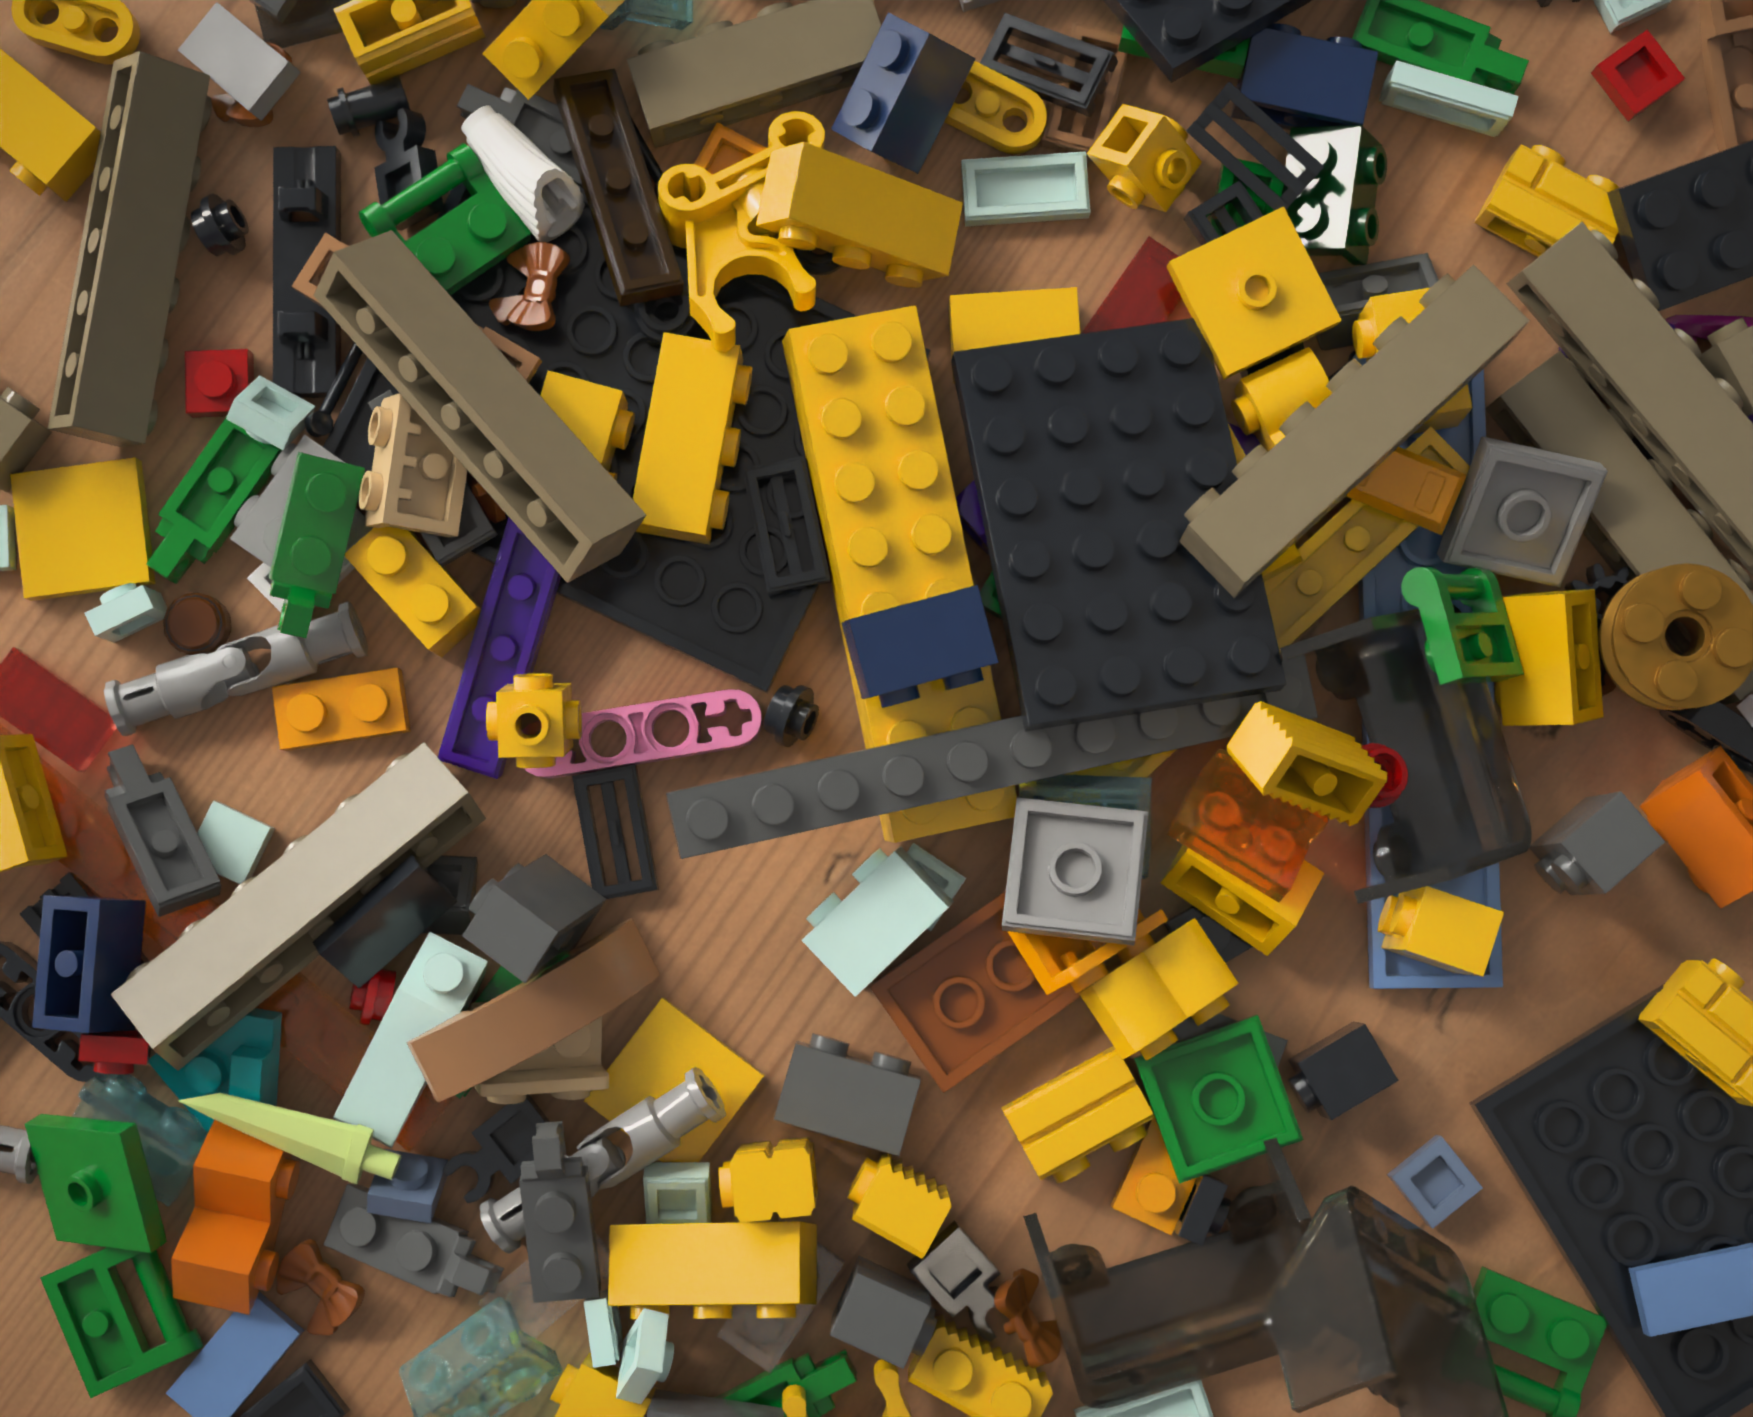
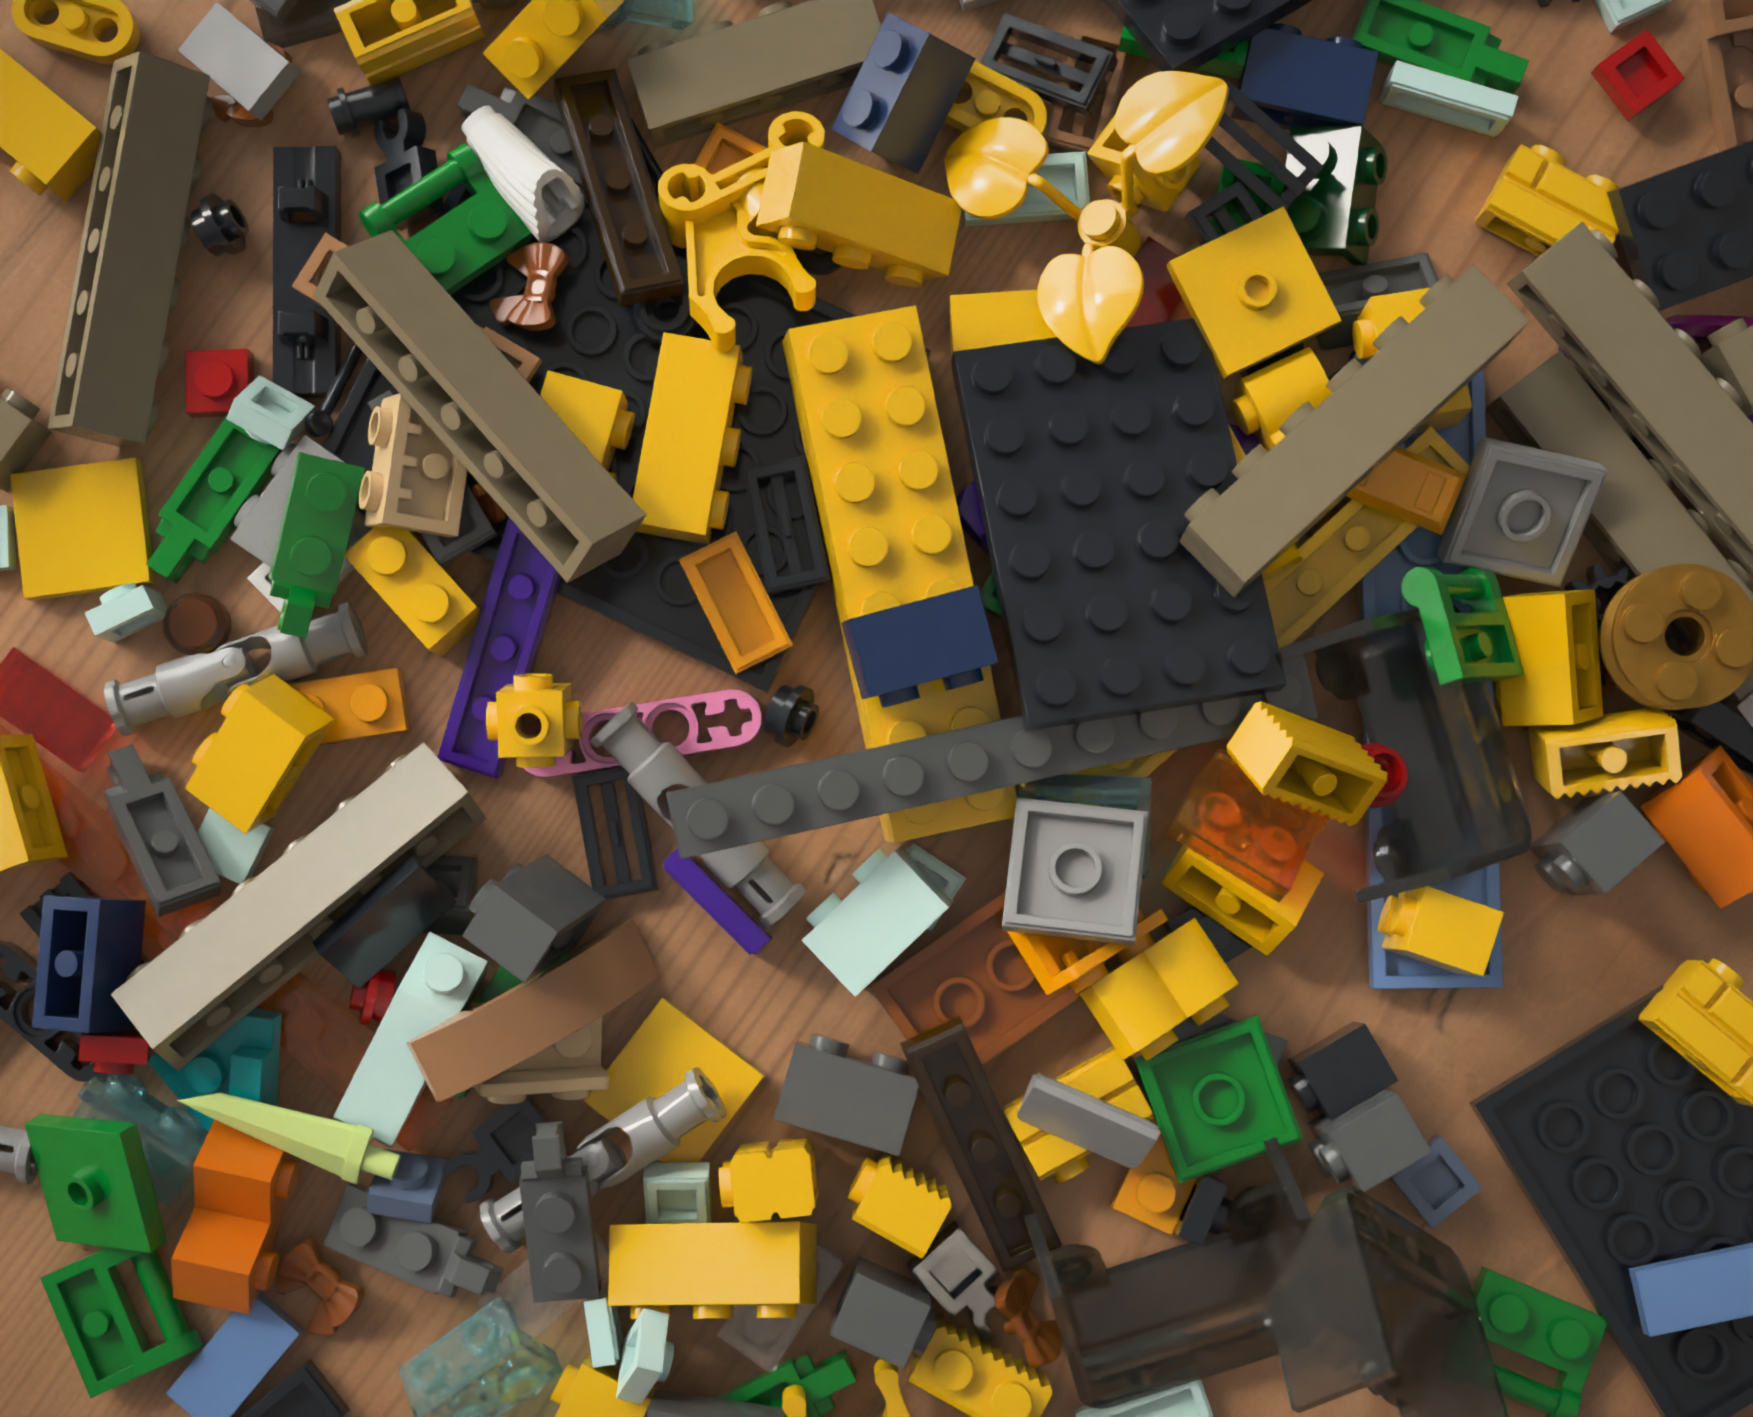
(257, 752): none -> yellow brick
(659, 765): none -> light grey piece
(717, 903): none -> dark purple tile
(735, 602): none -> light orange tile
(979, 1140): none -> dark brown tile
(1087, 1121): none -> light grey slope
(1096, 294): none -> yellow plant
(1368, 1142): none -> dark grey brick
(1606, 752): none -> yellow brick

